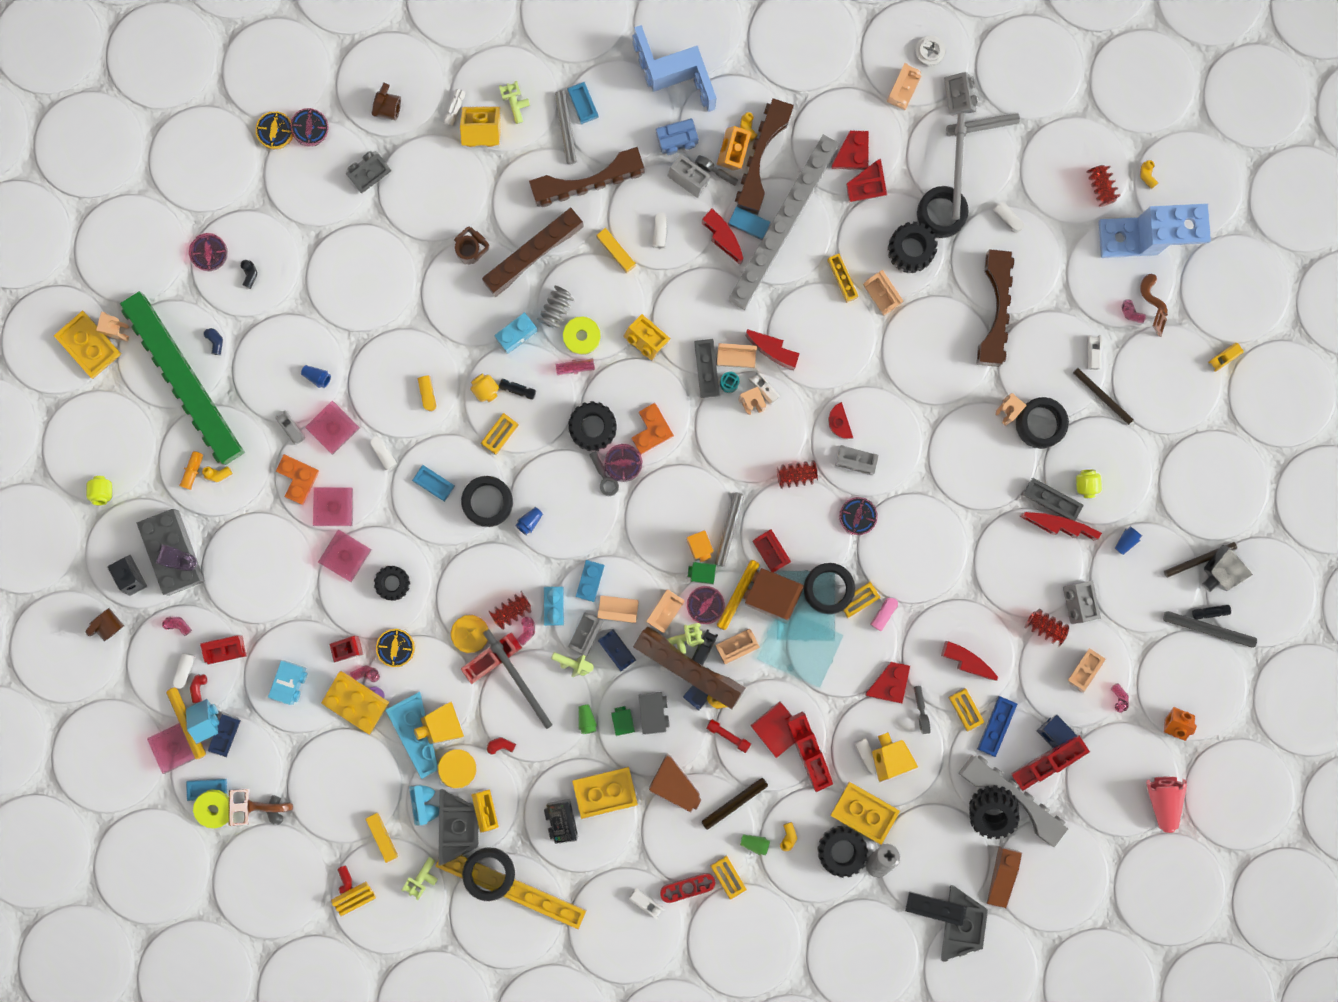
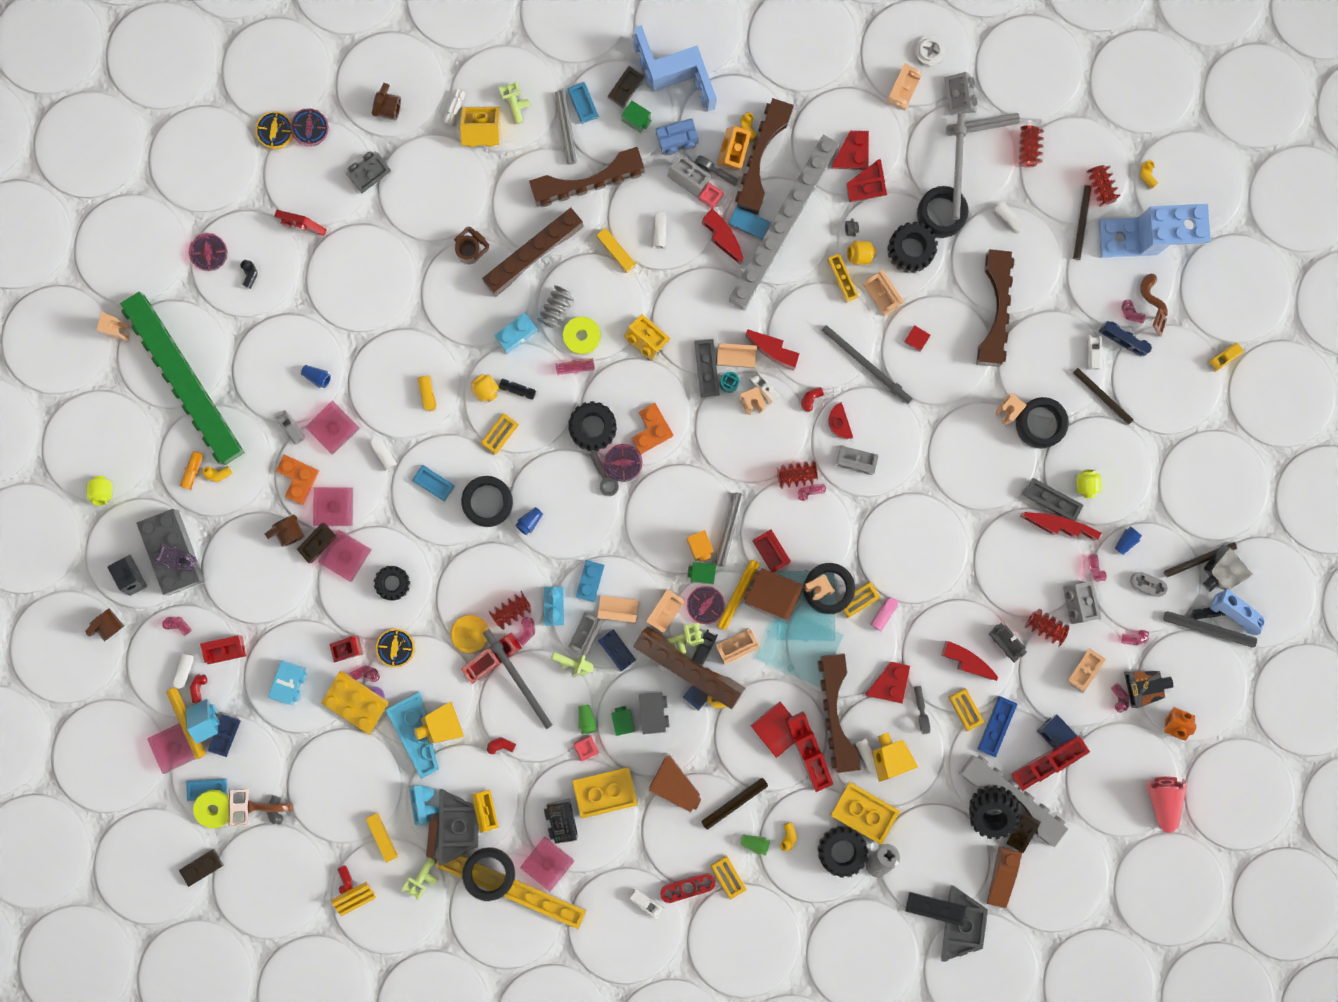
(87, 345): yellow plate -> none
(201, 867): none -> dark brown plate
(216, 339): dark blue arm -> none
(286, 531): none -> reddish brown piece
(299, 222): none -> red wing
(316, 543): none -> dark brown plate
(432, 836): none -> reddish brown tile
(456, 768): yellow tile -> none
(547, 864): none -> clear pink plate
(586, 748): none -> coral tile
(626, 87): none -> dark brown plate
(636, 117): none -> green brick
(711, 195): none -> coral tile
(742, 744): red bar -> none
(809, 397): none -> red arm
(810, 490): none -> clear pink arm
(820, 585): none -> light nougat hinge
(834, 671): none -> reddish brown arch
(851, 227): none -> dark grey plate
(858, 516): tile -> none
(861, 252): none -> yellow head
(896, 389): none -> dark grey bar
(917, 338): none -> red tile
(1013, 649): none -> dark grey hinge
(1024, 833): none -> dark brown plate
(1030, 146): none -> clear red piece
(1082, 222): none -> dark brown bar
(1094, 568): none -> clear pink arm
(1125, 339): none -> dark blue hinge
(1135, 640): none -> clear pink arm
(1146, 687): none -> torso
(1150, 580): none -> light grey beam
(1238, 611): none -> light blue leg

